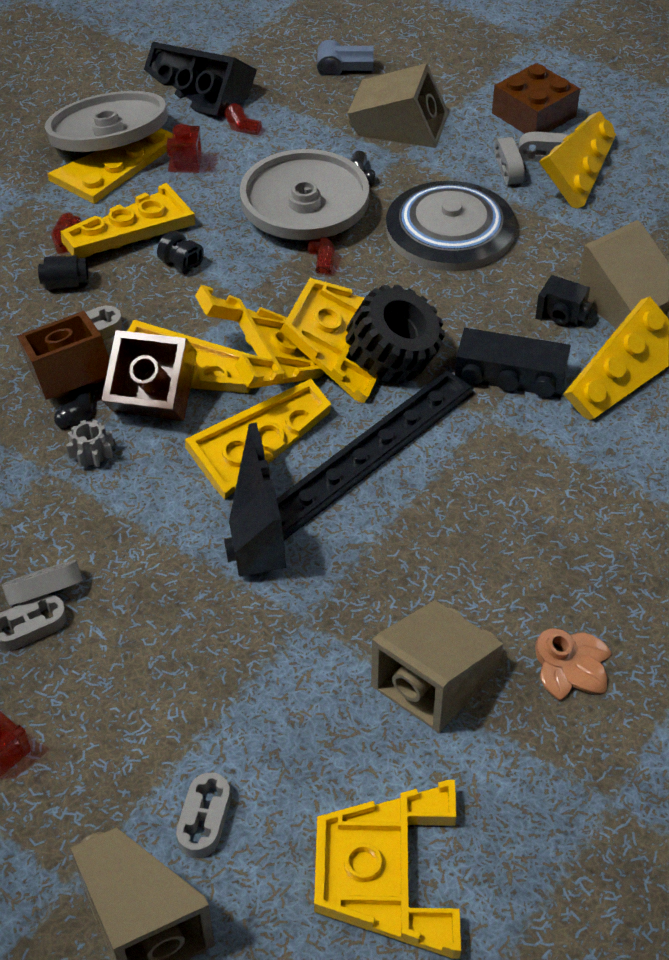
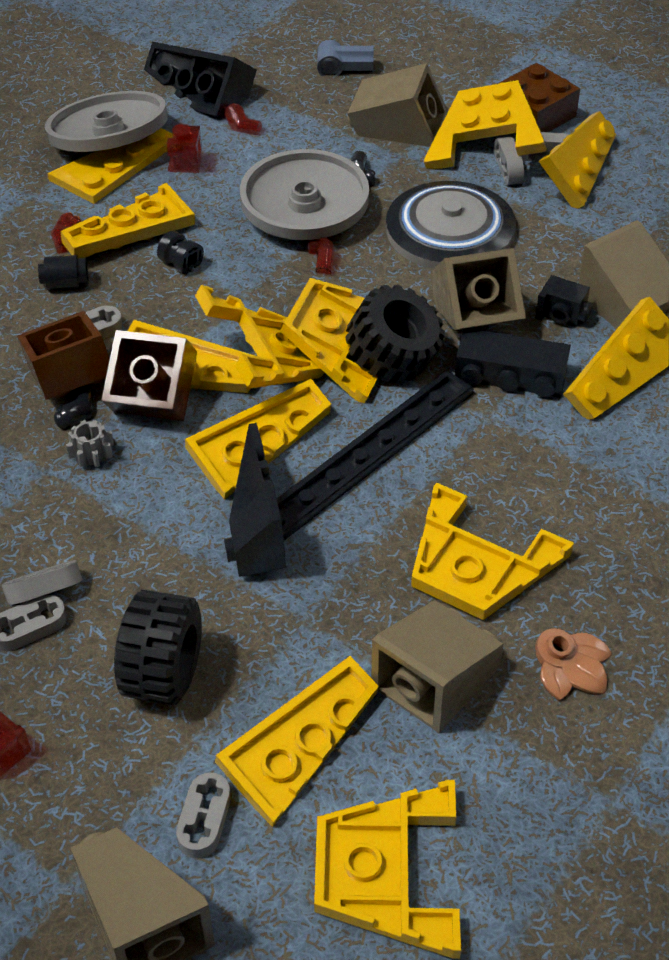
(158, 647): none -> black tyre
(291, 744): none -> yellow wing
(472, 570): none -> yellow wing
(478, 289): none -> dark tan slope
(484, 114): none -> yellow wing

